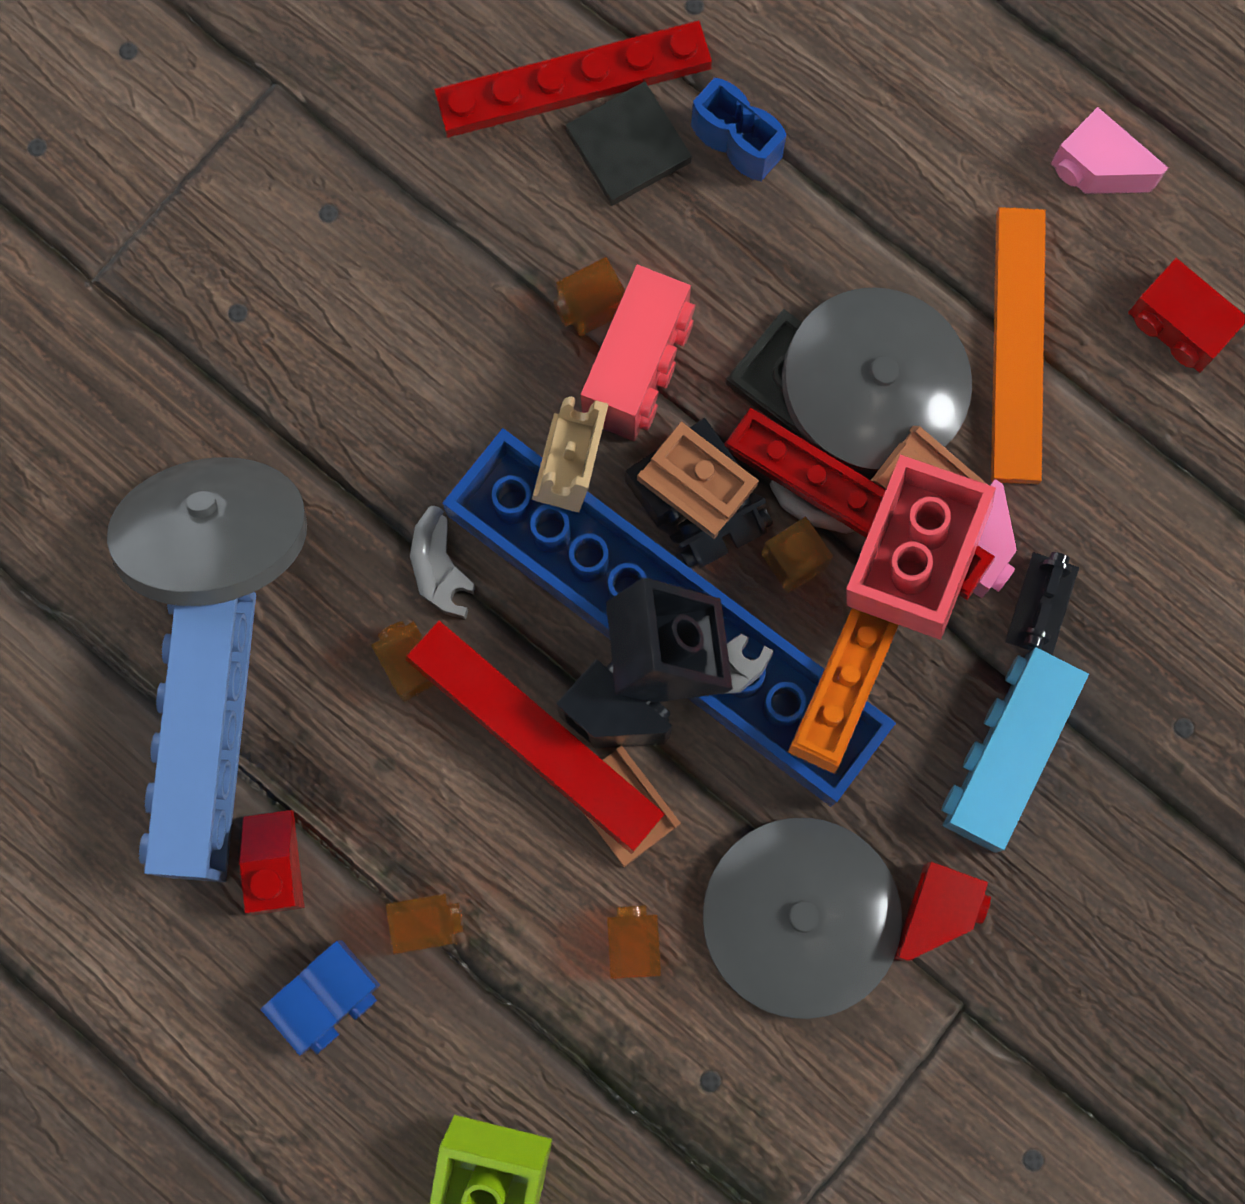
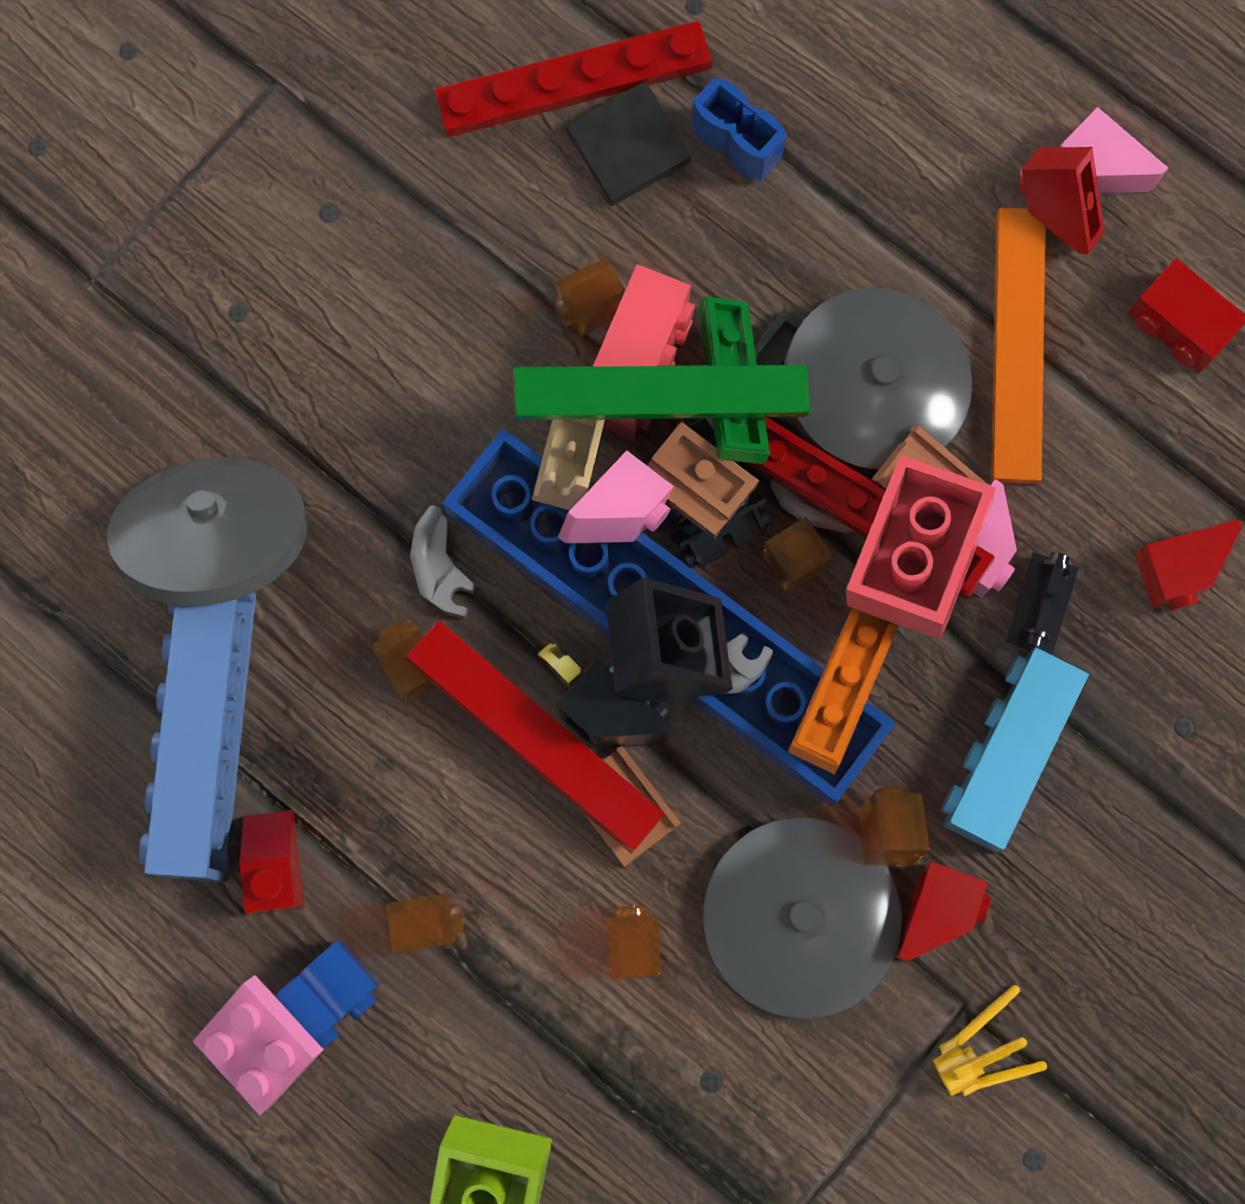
(257, 1045): none -> bright pink plate
(560, 665): none -> light yellow tile
(619, 505): none -> bright pink slope
(660, 392): none -> green tile
(730, 341): none -> green tile
(893, 828): none -> clear orange brick
(962, 1068): none -> yellow plant
(1065, 194): none -> red slope
(1185, 565): none -> red slope

